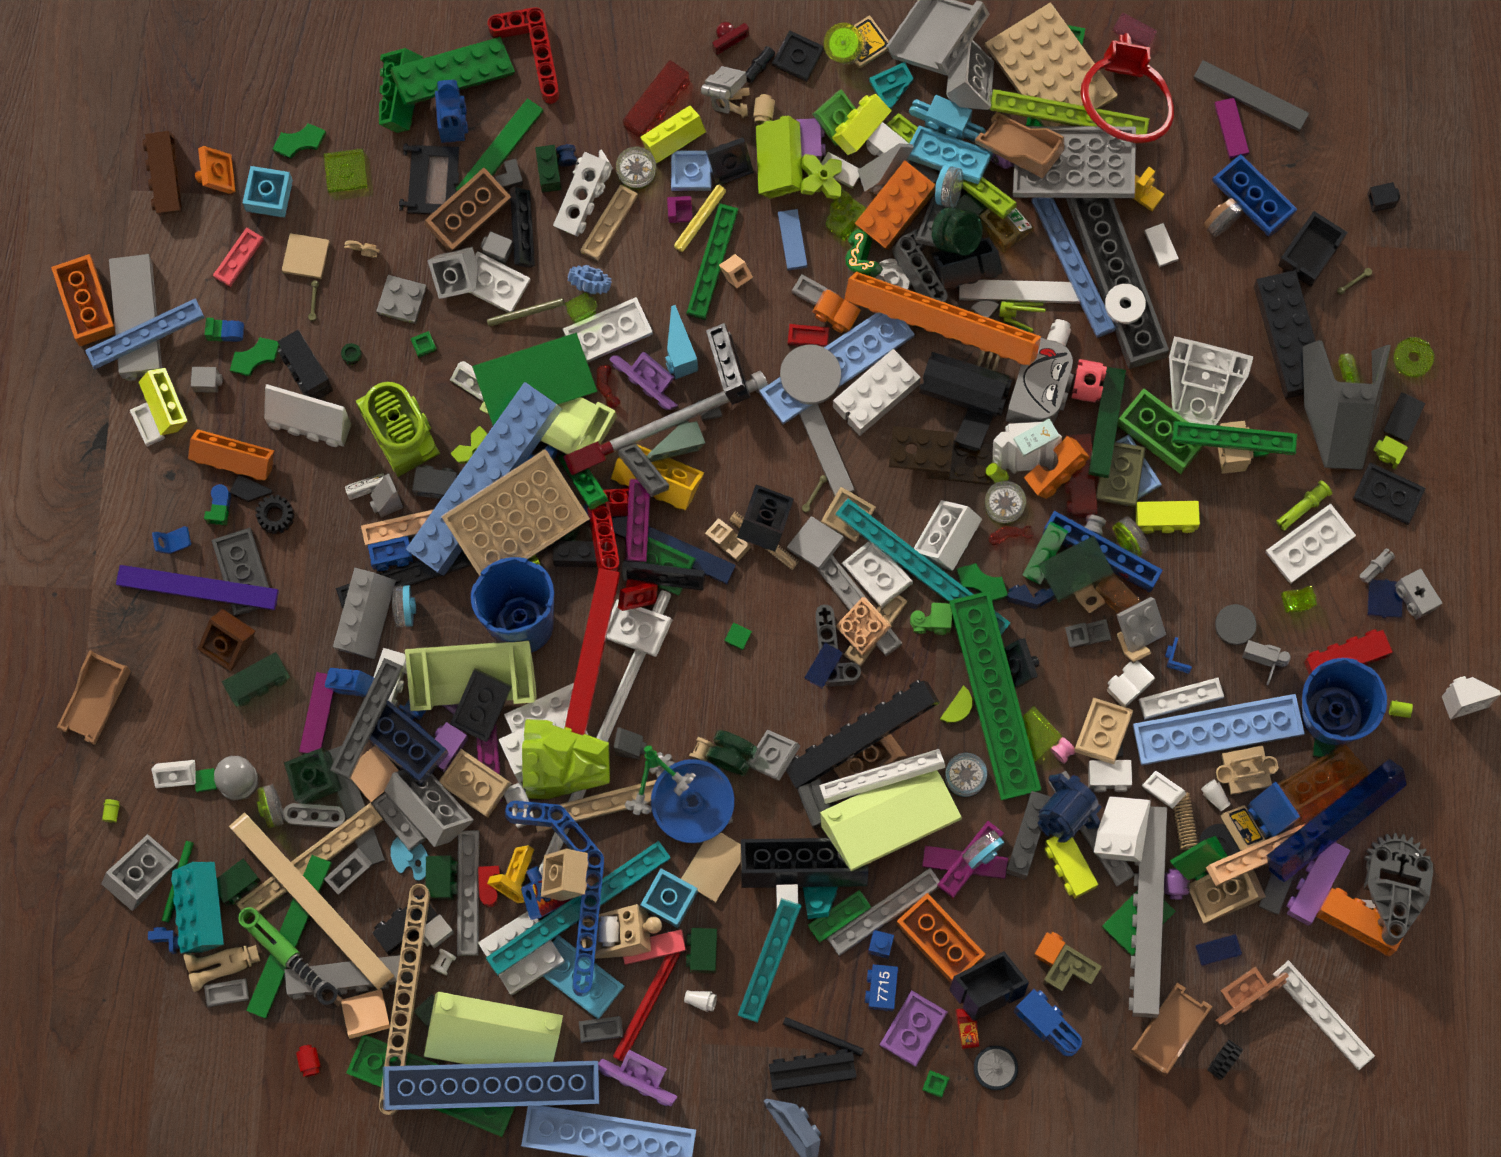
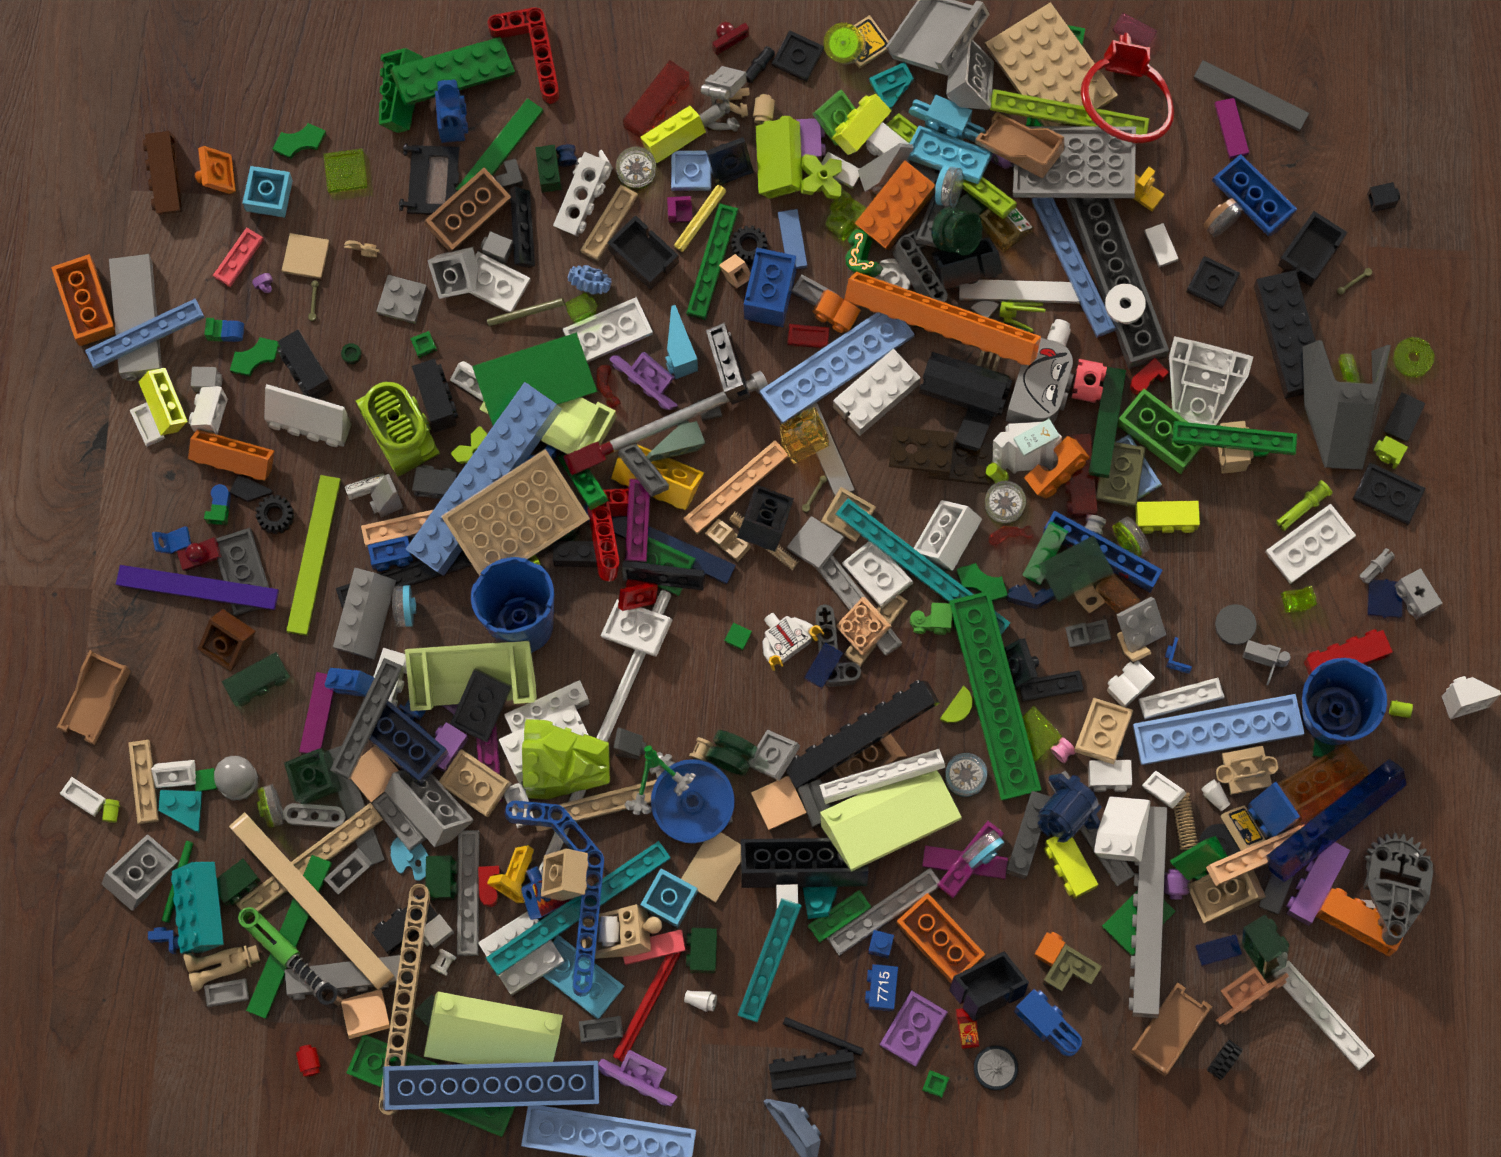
(83, 796): none -> white tile
(143, 782): none -> tan tile
(182, 807): none -> teal wing
(199, 554): none -> dark red tile
(208, 410): none -> white slope
(262, 281): none -> medium lavender tile
(313, 555): none -> lime tile
(435, 395): none -> black piece
(592, 651): red tile -> none
(641, 255): none -> black piece
(714, 113): none -> light grey plant
(736, 487): none -> light nougat plate
(741, 235): none -> black tyre
(770, 287): none -> blue container
(778, 803): none -> light nougat tile
(786, 638): none -> torso
(803, 435): none -> clear yellow slope
(810, 374): light grey tile -> none
(1052, 686): none -> black tile
(1147, 376): none -> red leg
(1213, 282): none -> black tile
(1265, 946): none -> clear green brick

